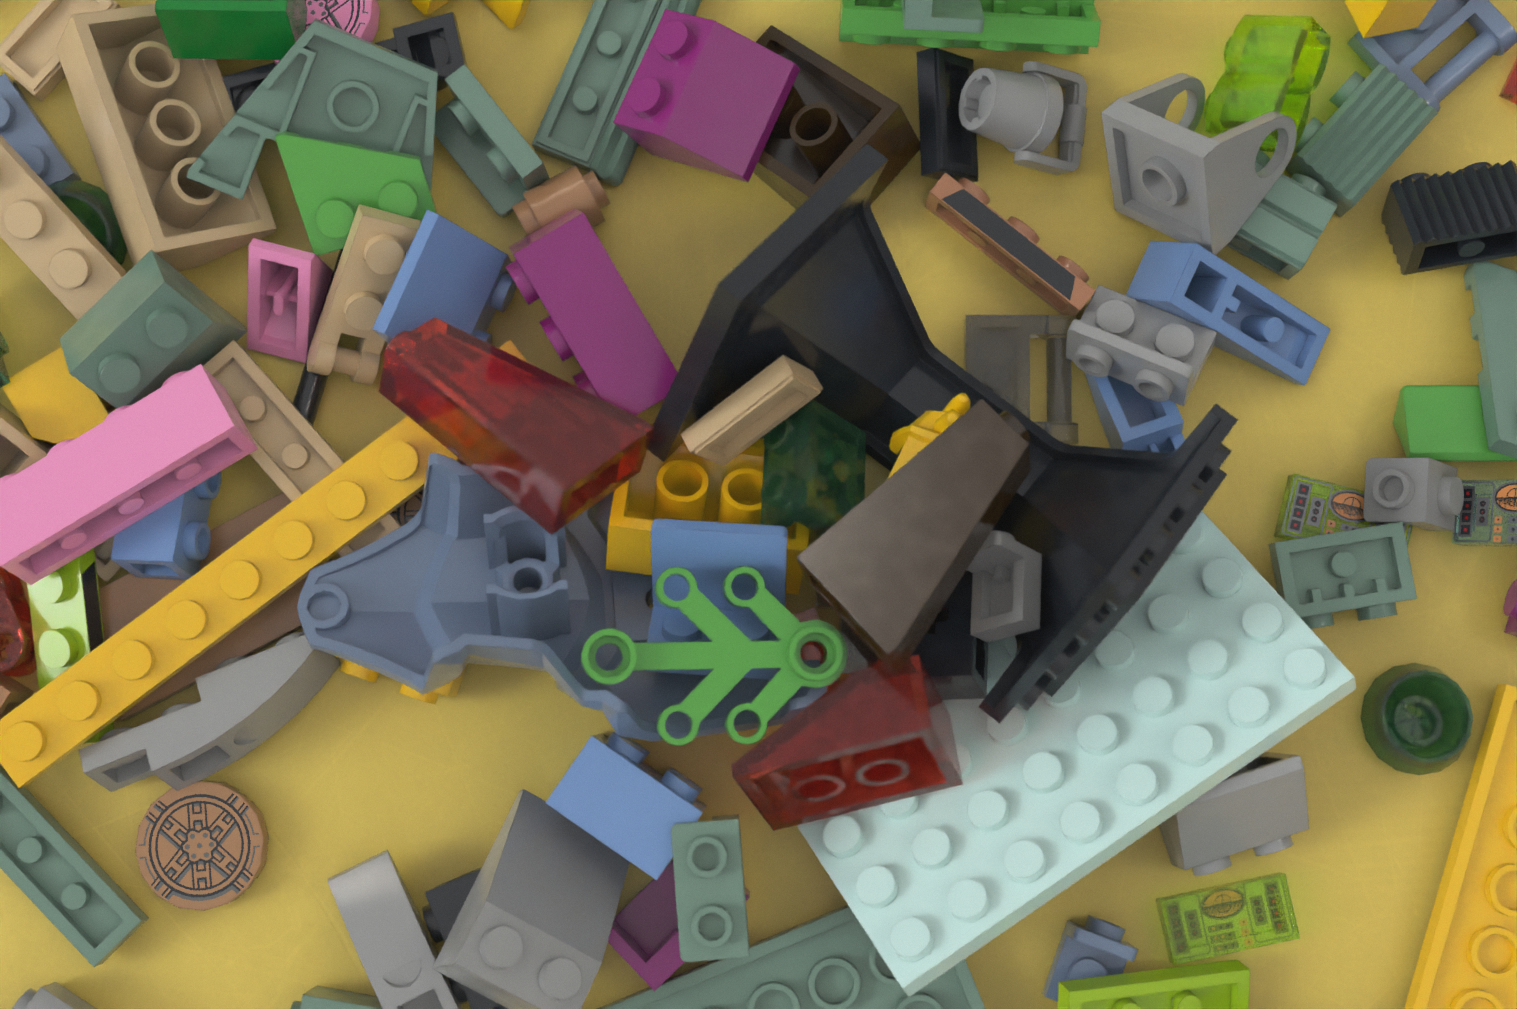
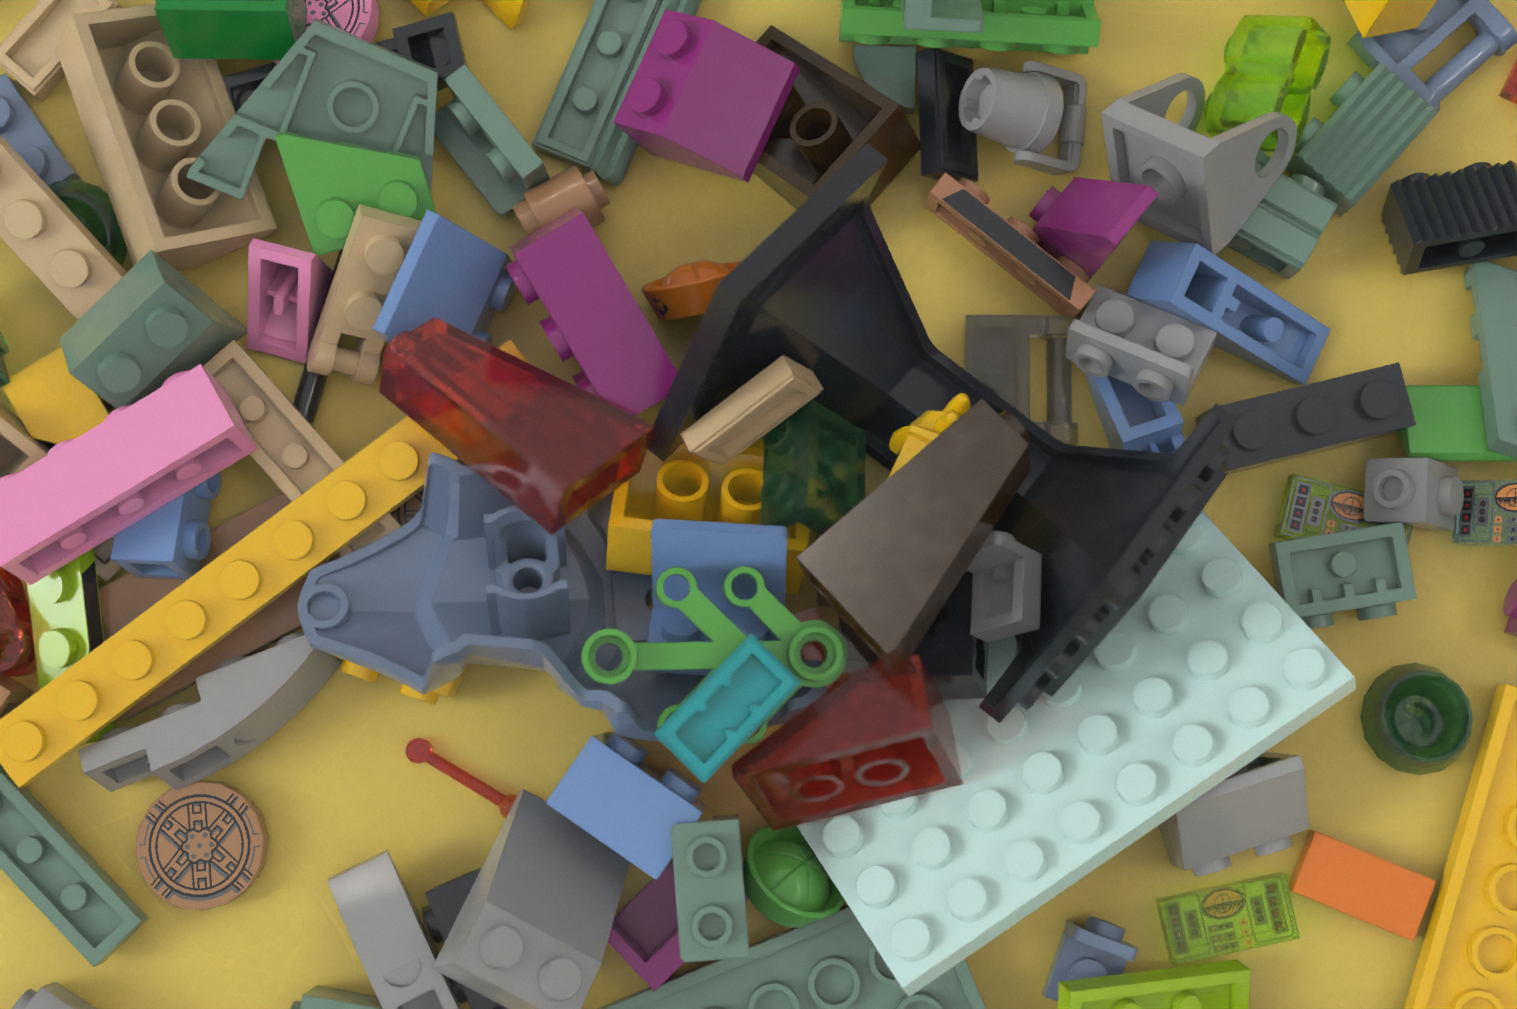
(421, 751): none -> clear red hinge
(686, 289): none -> orange hat
(727, 708): none -> teal plate
(788, 879): none -> bright green hat
(889, 71): none -> sand green tile
(1089, 219): none -> magenta slope
(1316, 418): none -> black brick
(1361, 885): none -> orange tile

